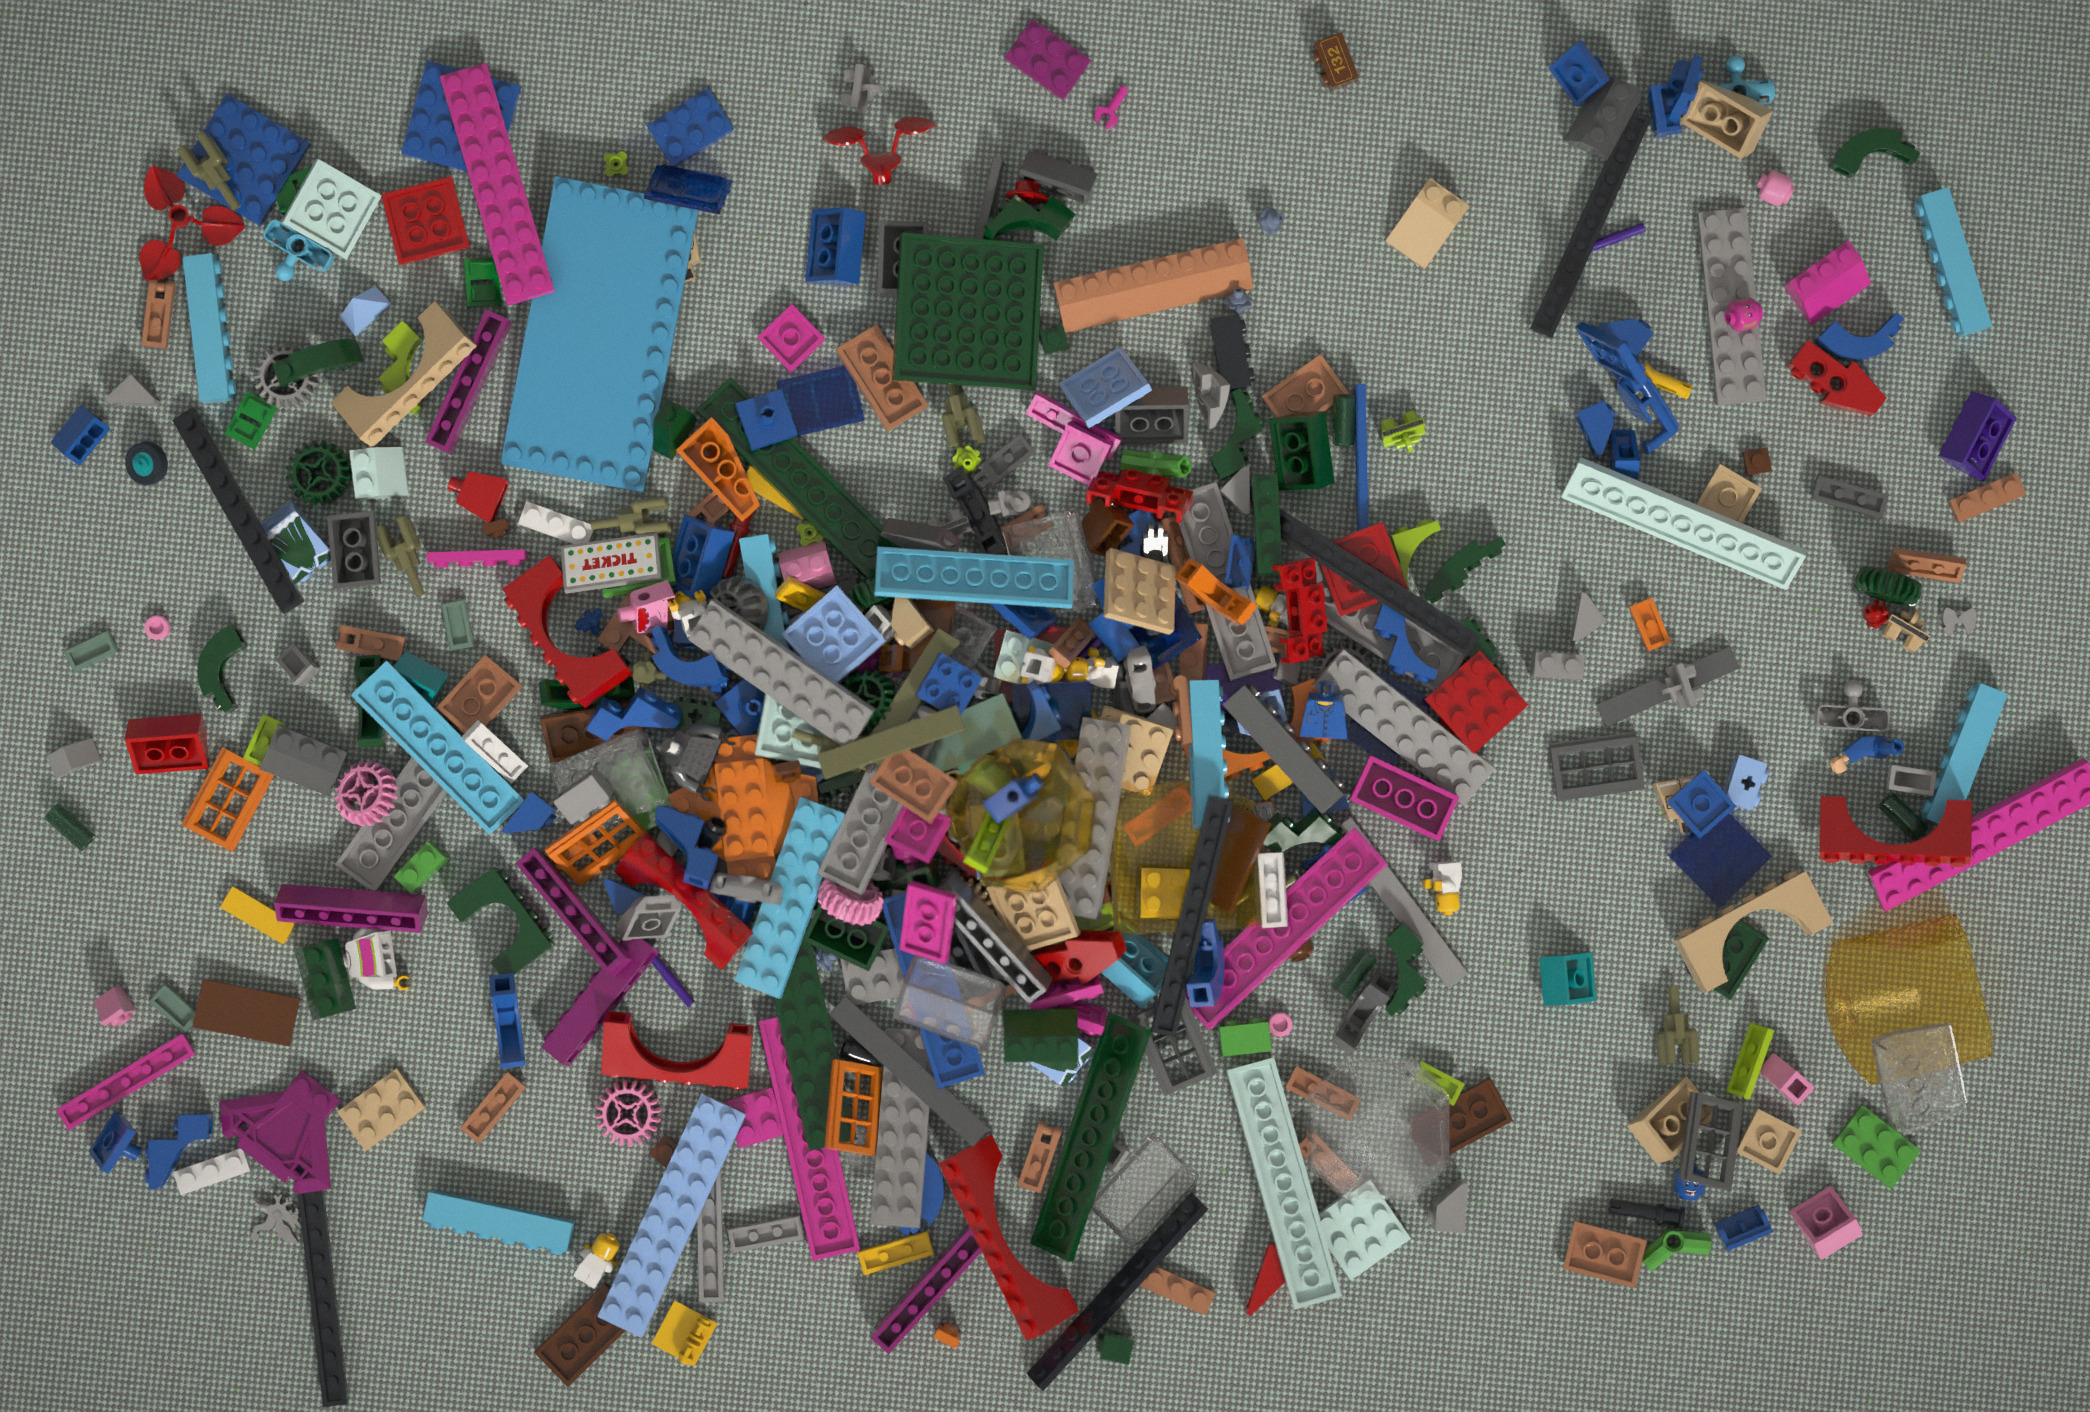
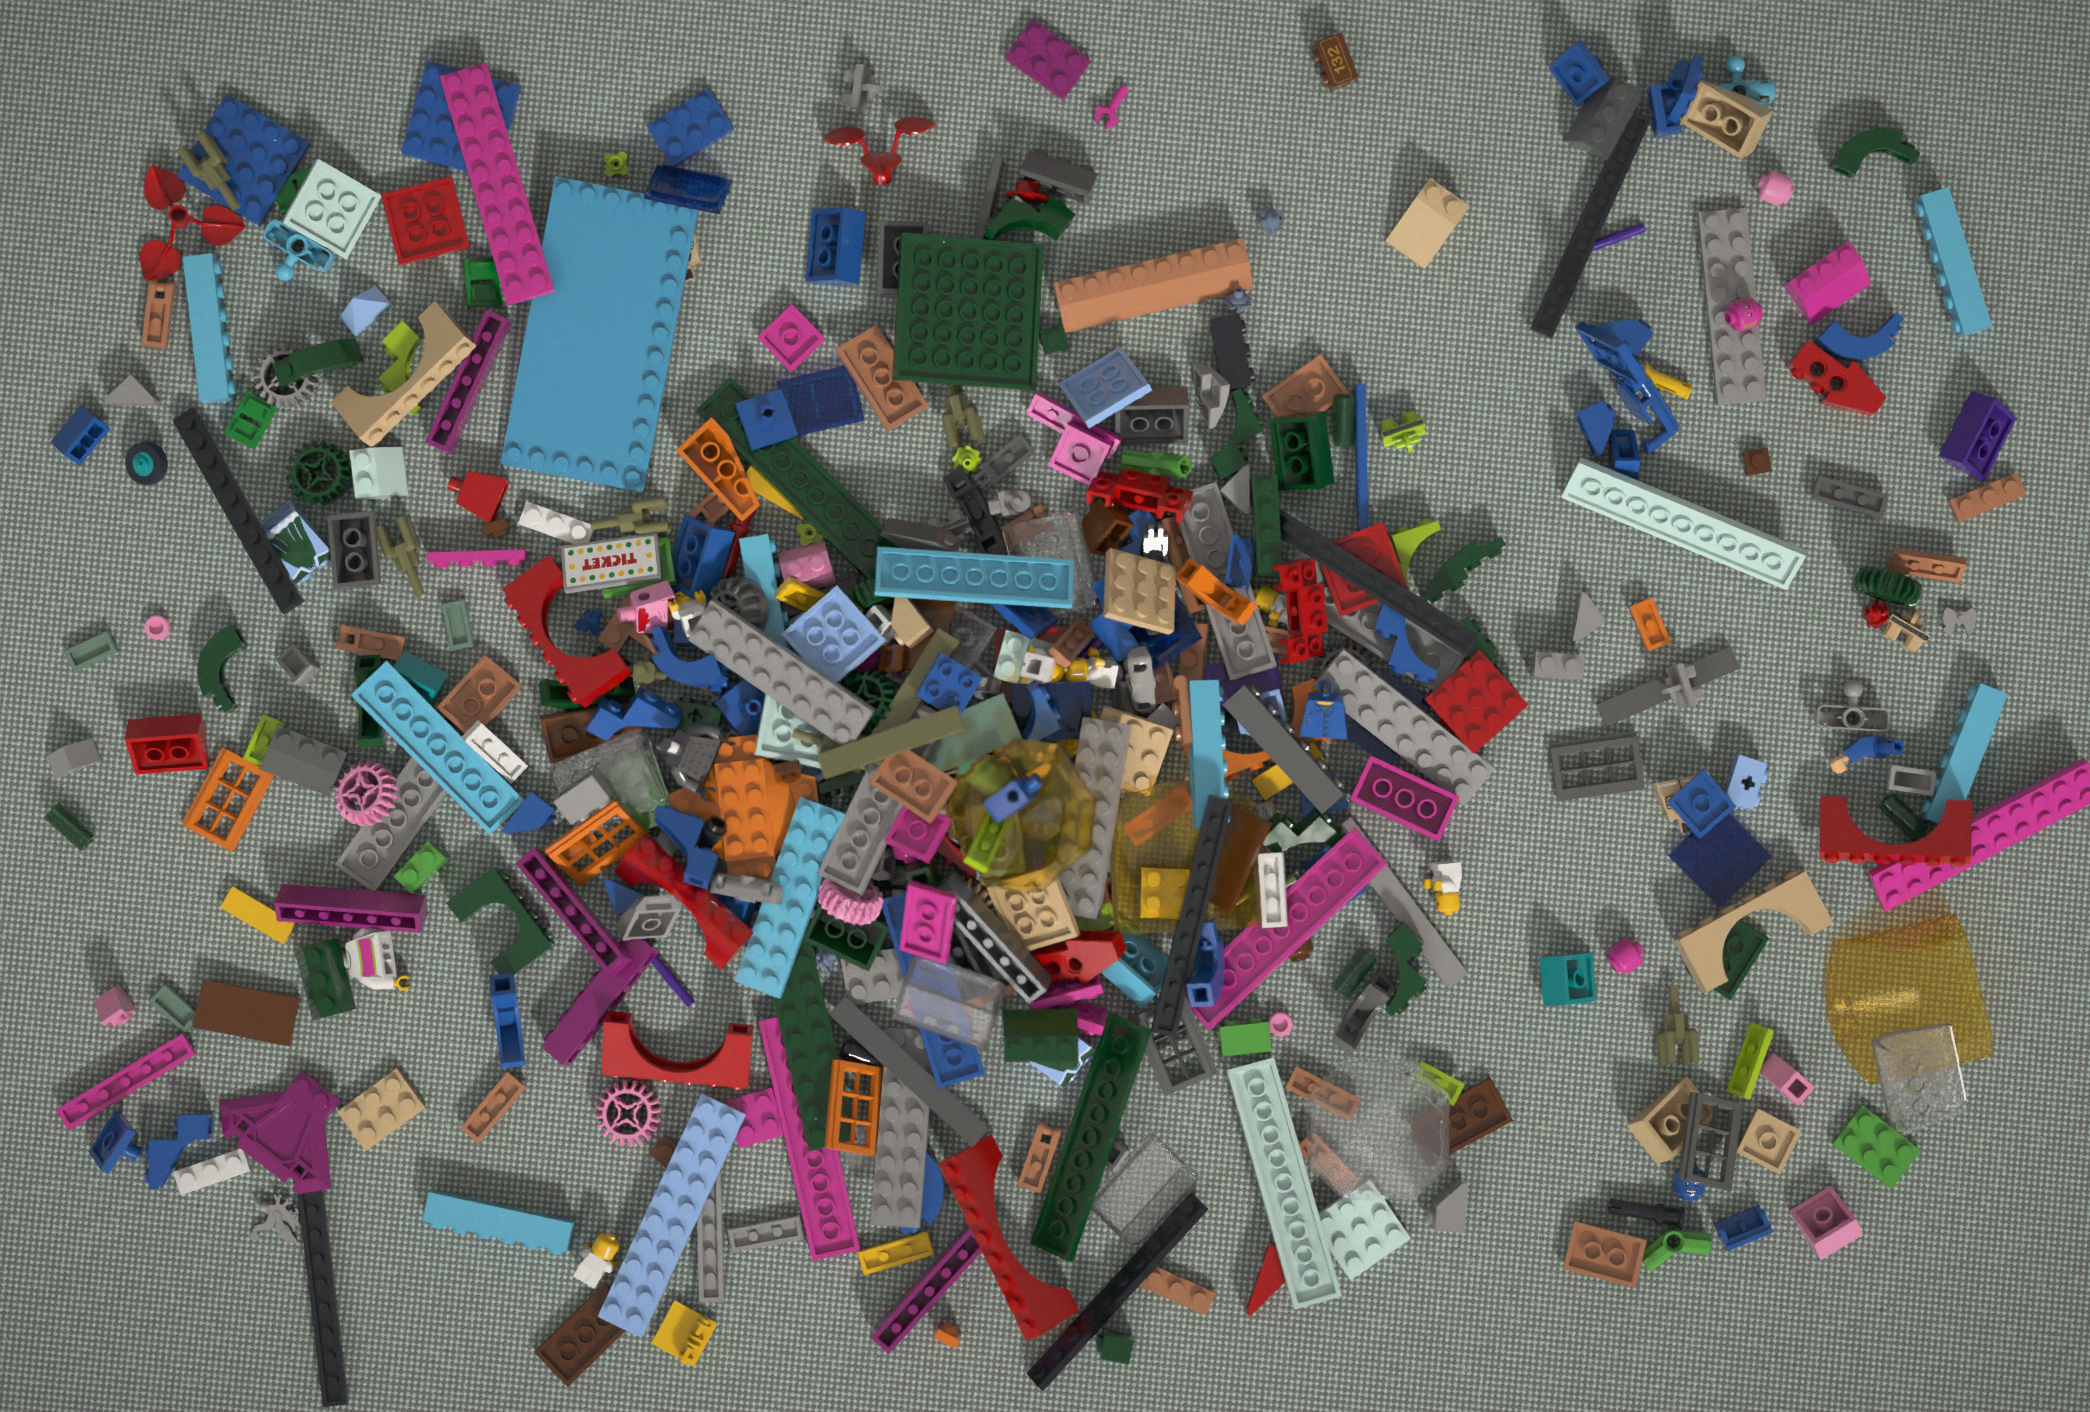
(671, 428): dark green slope -> none
(1286, 672): light grey tile -> none
(1625, 956): none -> dark pink head
(1729, 494): tan plate -> none

